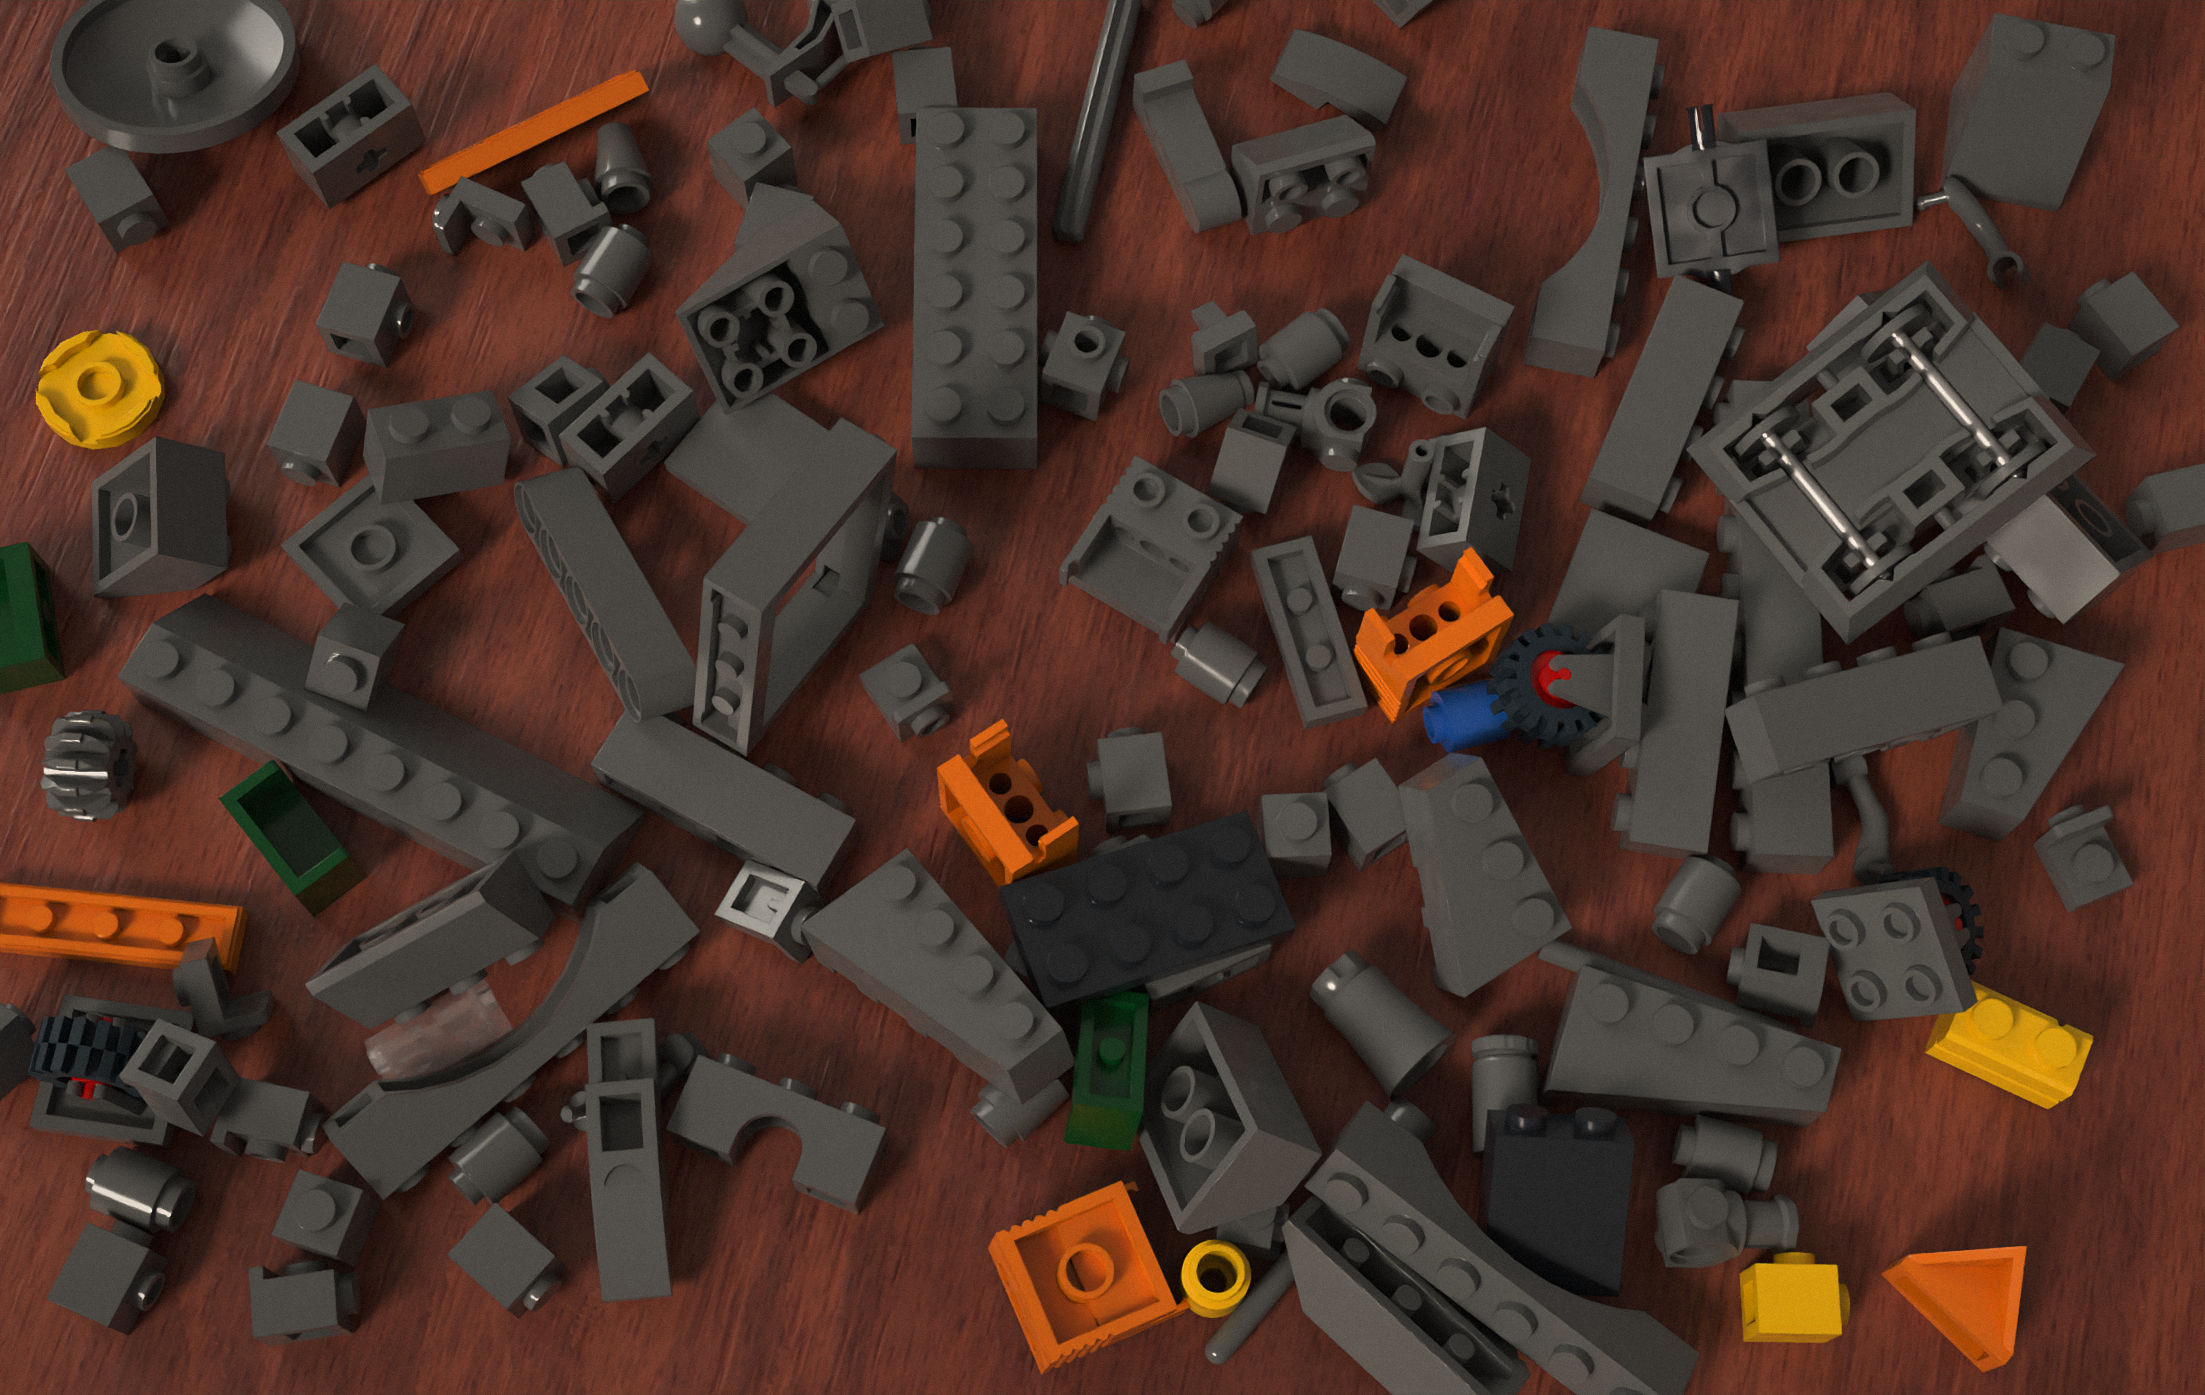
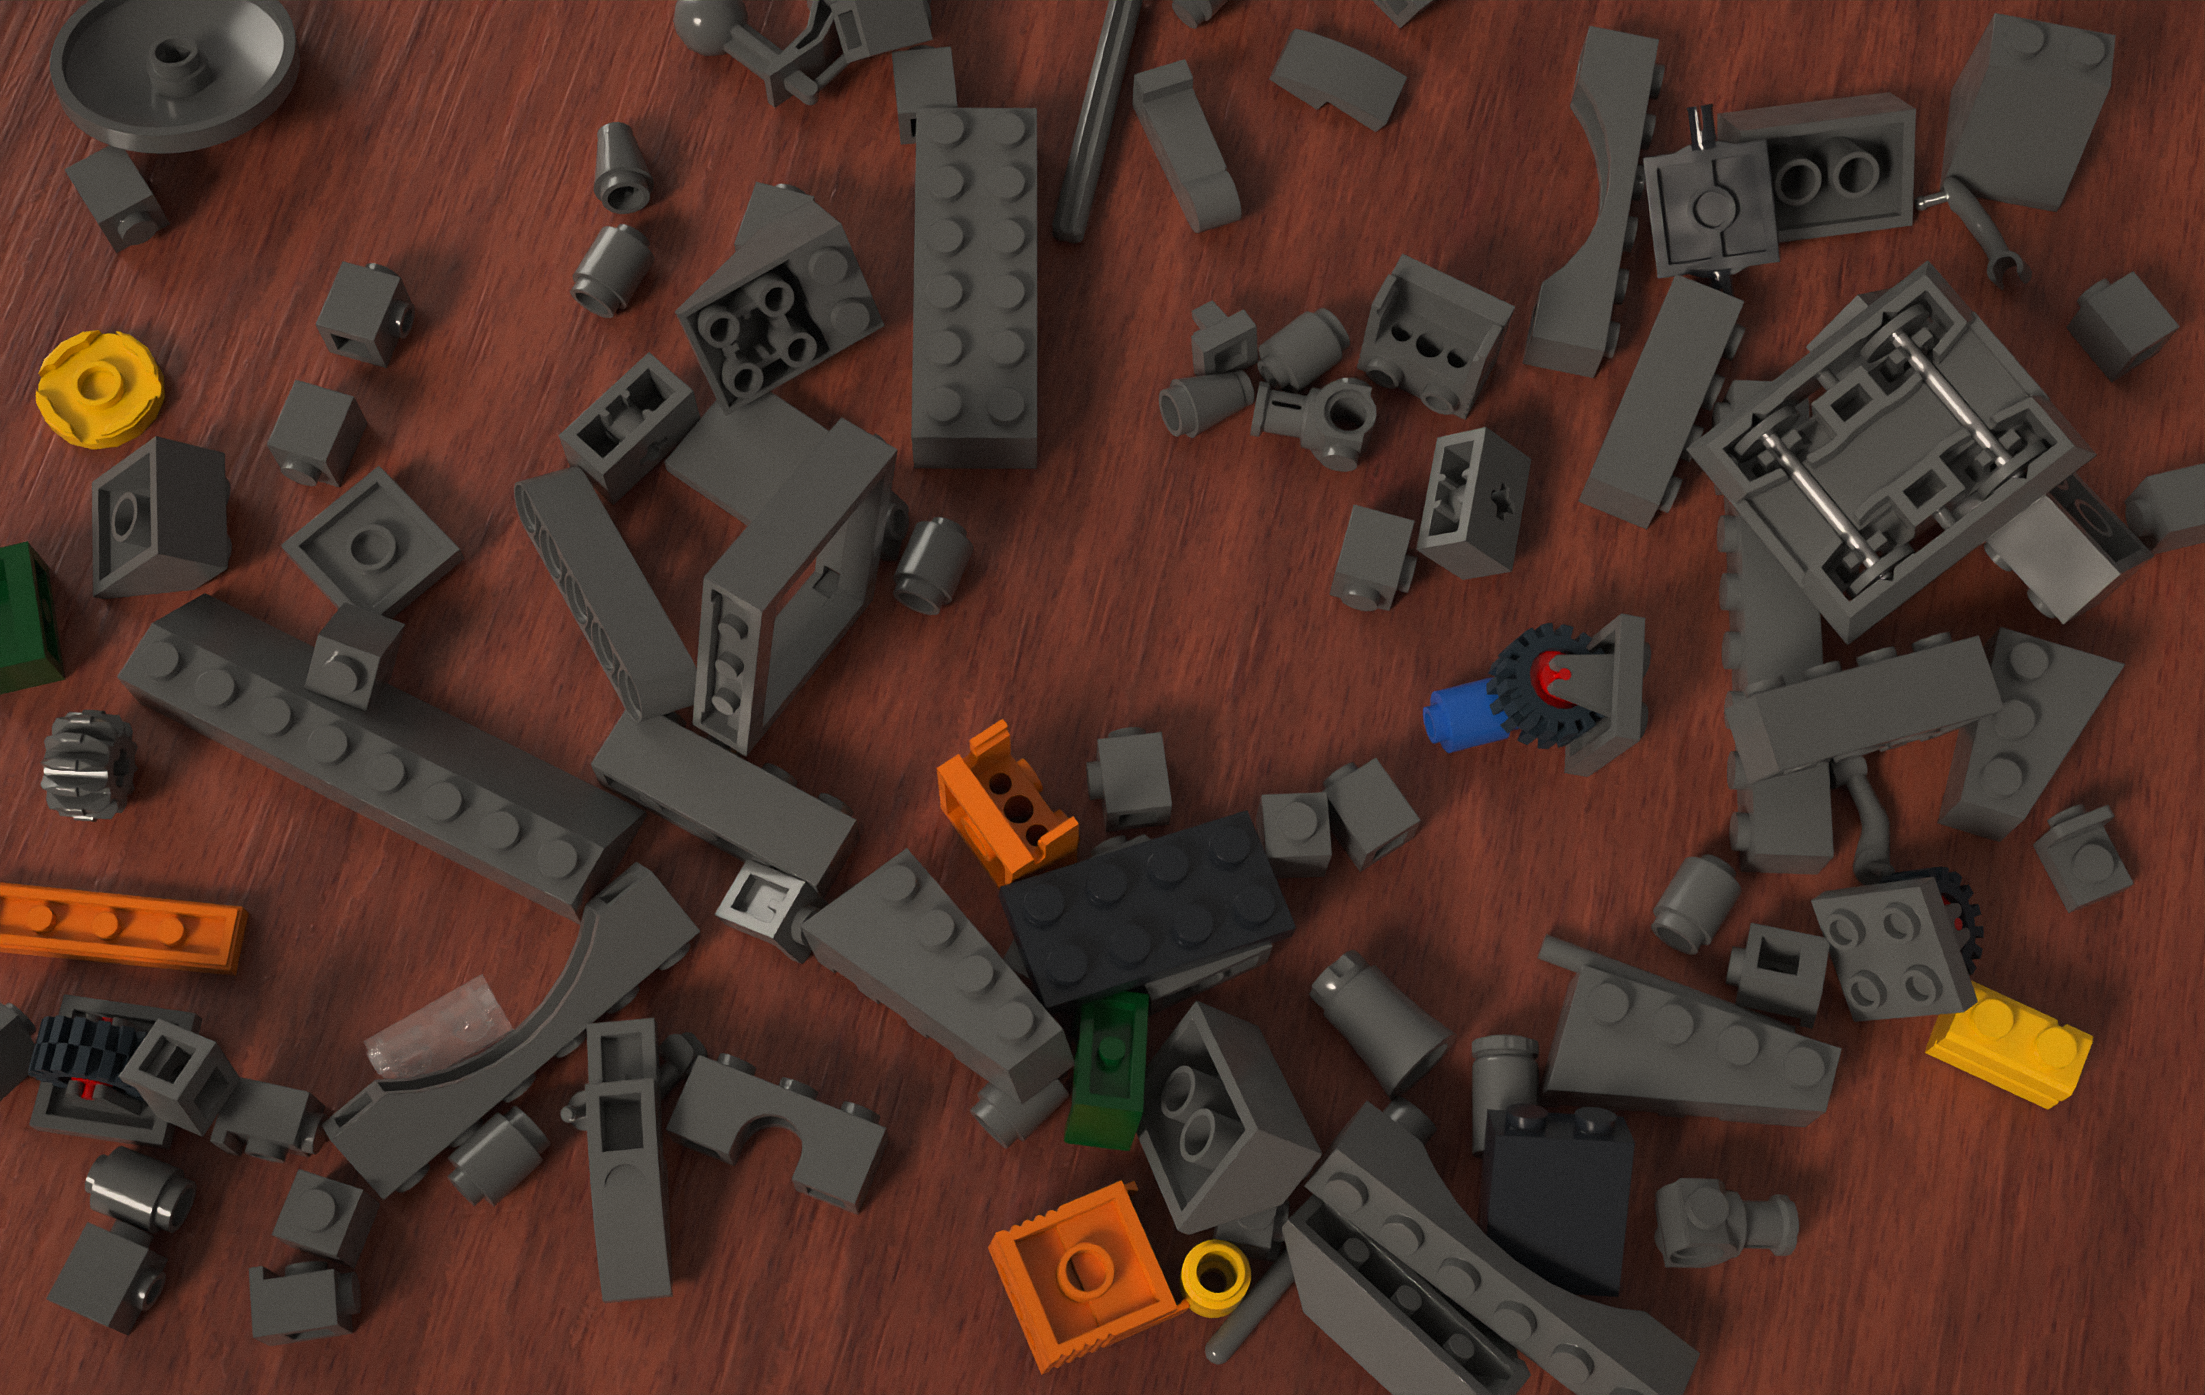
(204, 987): dark grey bracket -> none
(292, 838): dark green panel -> none
(352, 136): dark grey brick -> none
(436, 446): dark grey brick -> none
(436, 945): dark grey slope -> none
(484, 211): dark grey bracket -> none
(508, 1262): dark grey brick -> none
(532, 131): orange tile -> none
(553, 402): dark grey brick -> none
(565, 210): dark grey brick -> none
(750, 153): dark grey brick -> none
(908, 694): dark grey bracket -> none
(1082, 364): dark grey brick -> none
(1153, 549): dark grey piece -> none
(1218, 664): dark grey brick -> none
(1251, 462): dark grey brick -> none
(1302, 174): dark grey slope -> none
(1308, 632): dark grey plate -> none
(1384, 485): dark grey plant -> none
(1457, 632): orange piece -> none
(1476, 875): dark grey wedge -> none
(1619, 571): dark grey slope -> none
(1678, 757): dark grey brick -> none
(1725, 1153): dark grey brick -> none
(1793, 1300): yellow brick -> none
(1961, 603): dark grey brick -> none
(1967, 1297): orange slope -> none
(2058, 363): dark grey brick -> none

